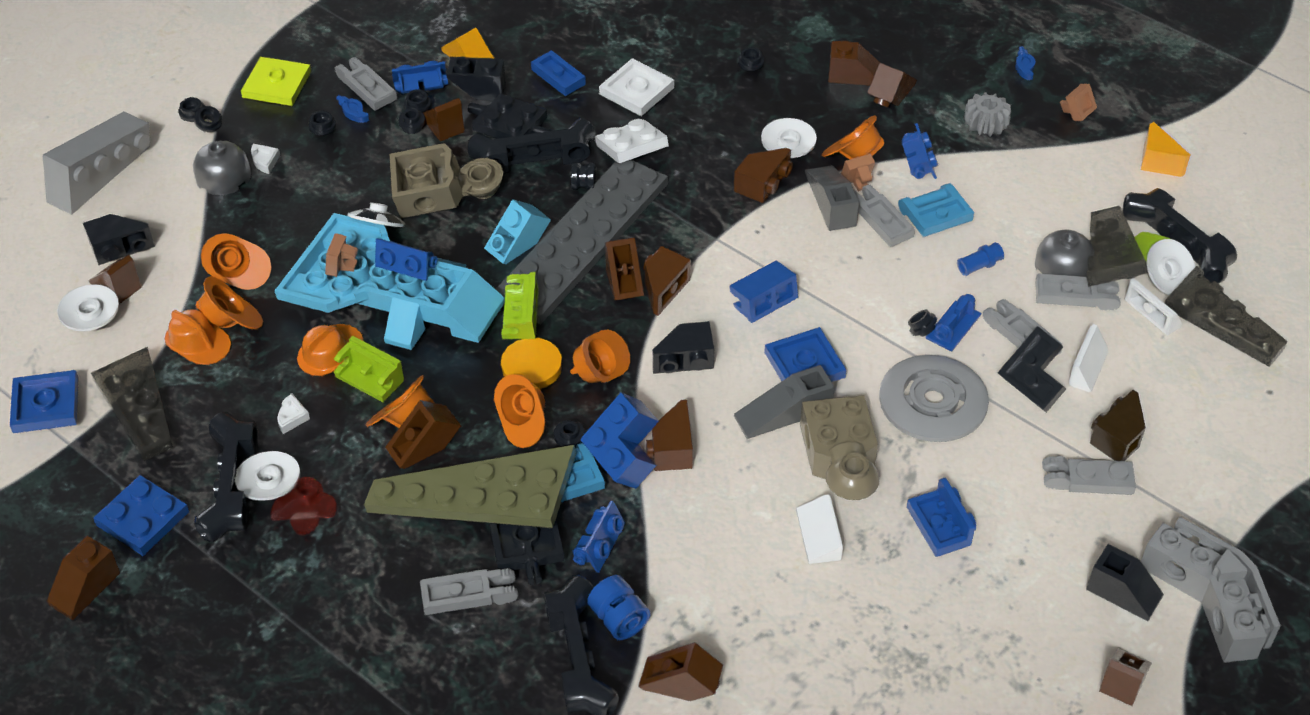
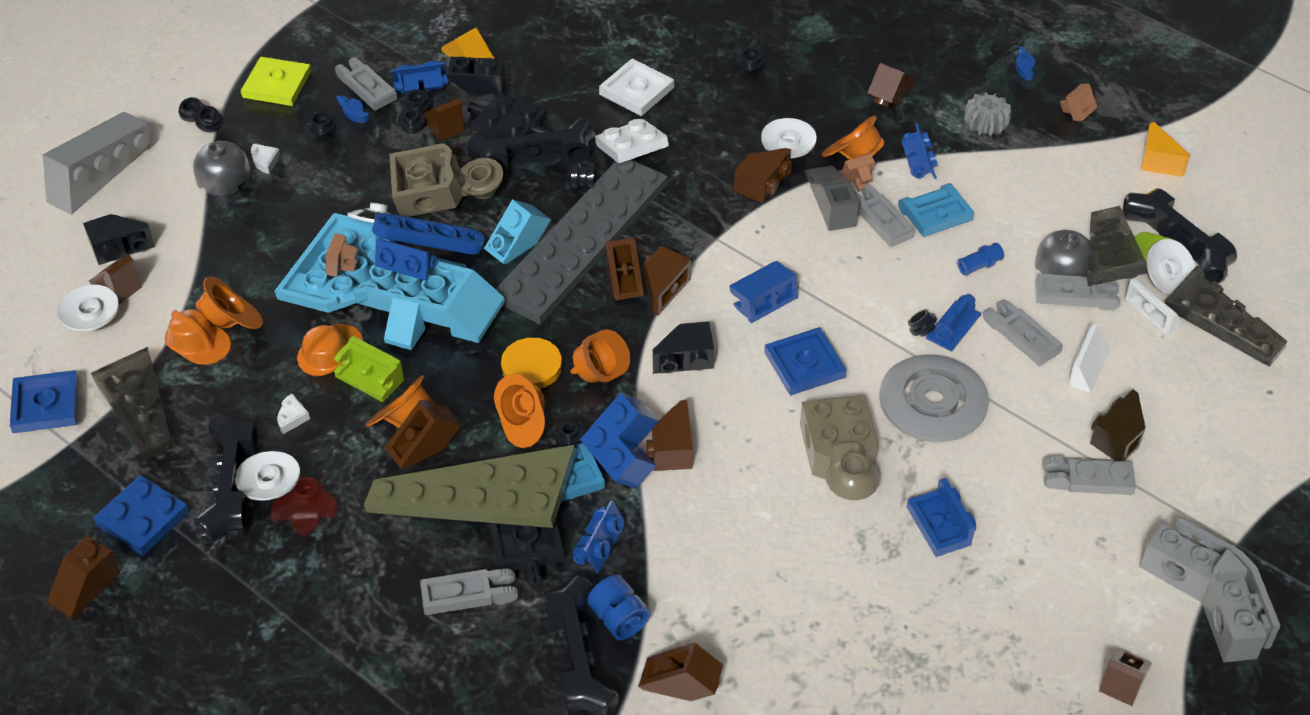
(236, 261): orange piece -> none
(428, 233): none -> blue beam
(520, 307): lime hinge -> none
(558, 73): blue plate -> none
(783, 402): dark grey slope -> none
(820, 530): white slope -> none
(851, 64): reddish brown slope -> none
(1027, 367): black plate -> none
(1125, 583): black slope -> none

